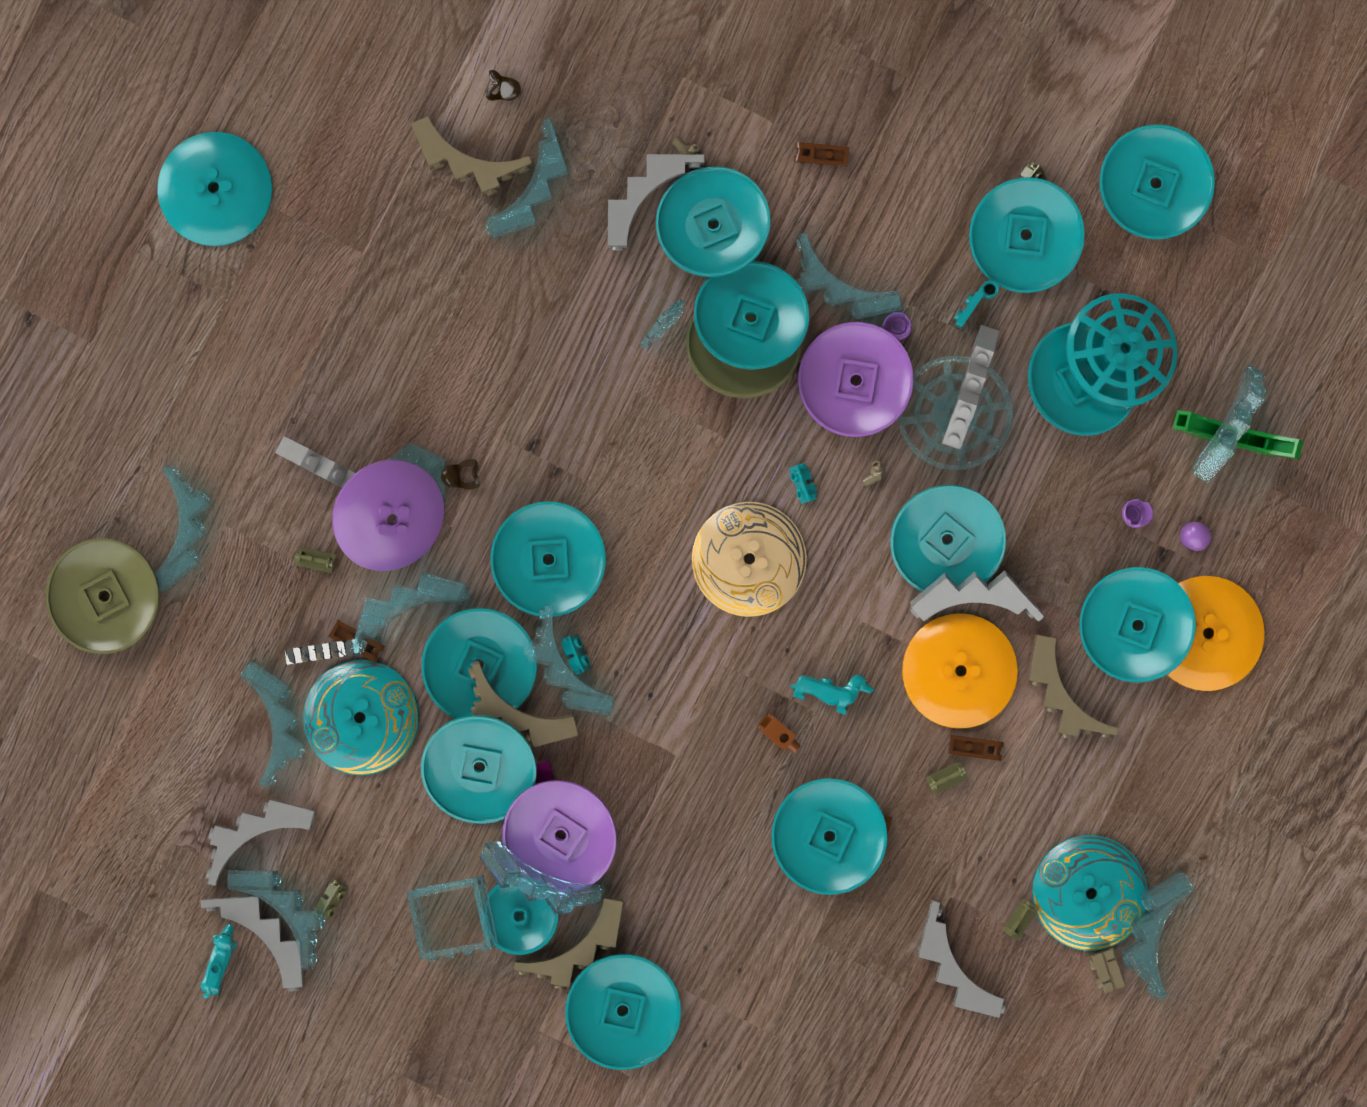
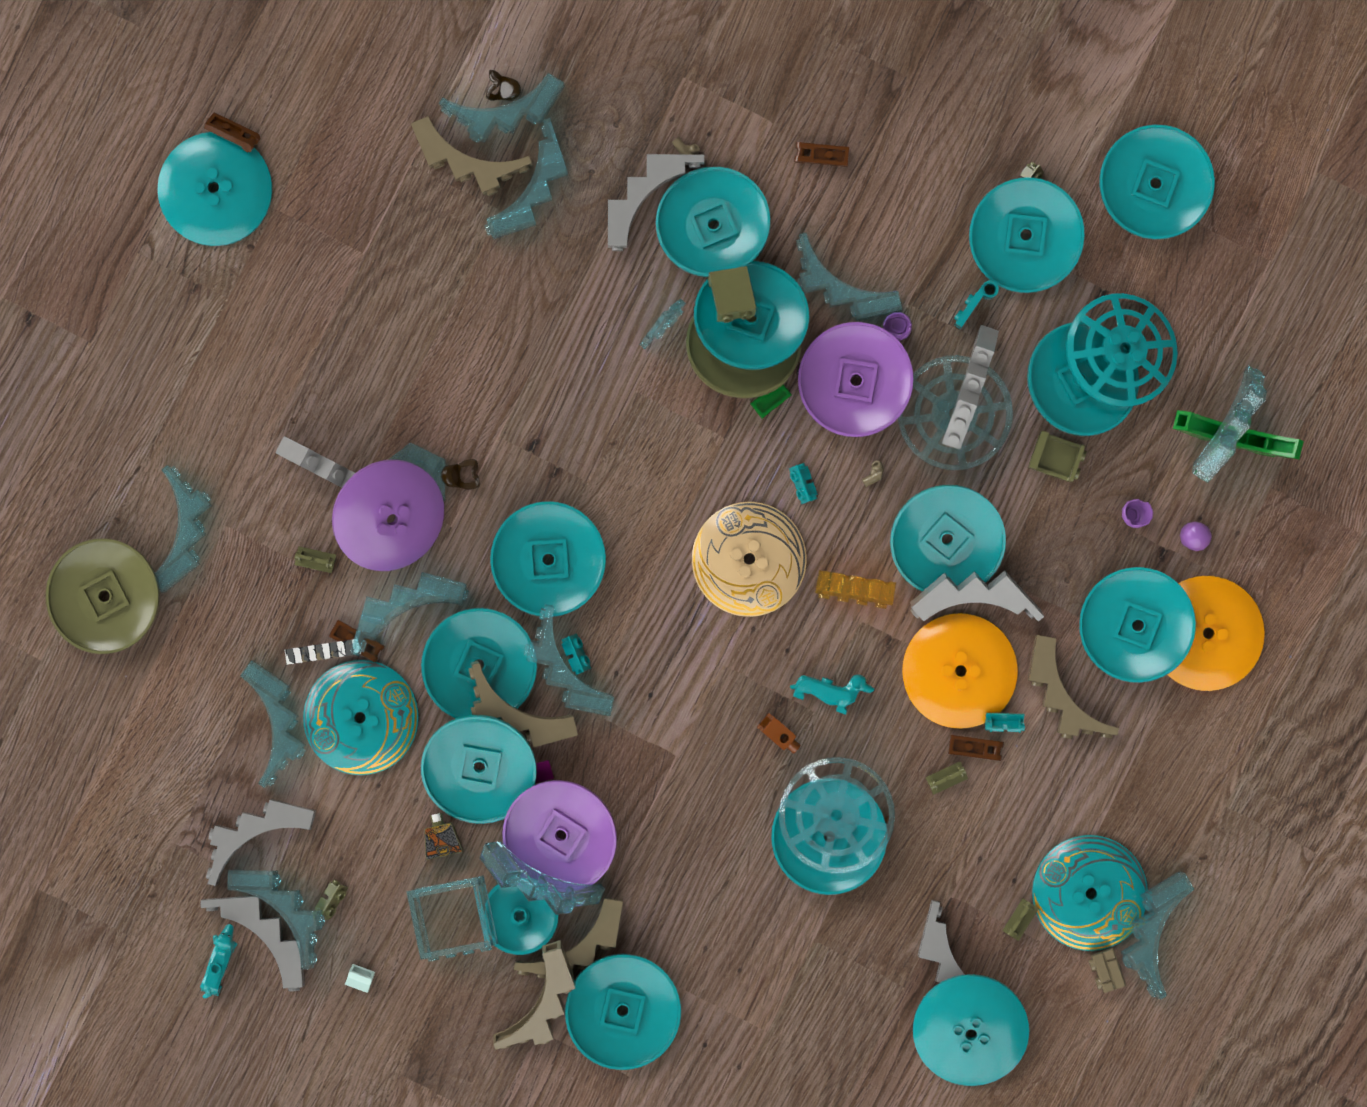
(232, 131): none -> reddish brown plate
(360, 978): none -> light aqua piece
(441, 838): none -> torso
(507, 117): none -> clear light blue arch
(549, 1005): none -> dark tan arch
(732, 294): none -> olive panel
(767, 403): none -> green tile
(850, 815): none -> clear light blue dish
(855, 588): none -> clear yellow wedge
(968, 1004): none -> teal dish
(1005, 721): none -> teal hinge
(1057, 457): none -> olive panel

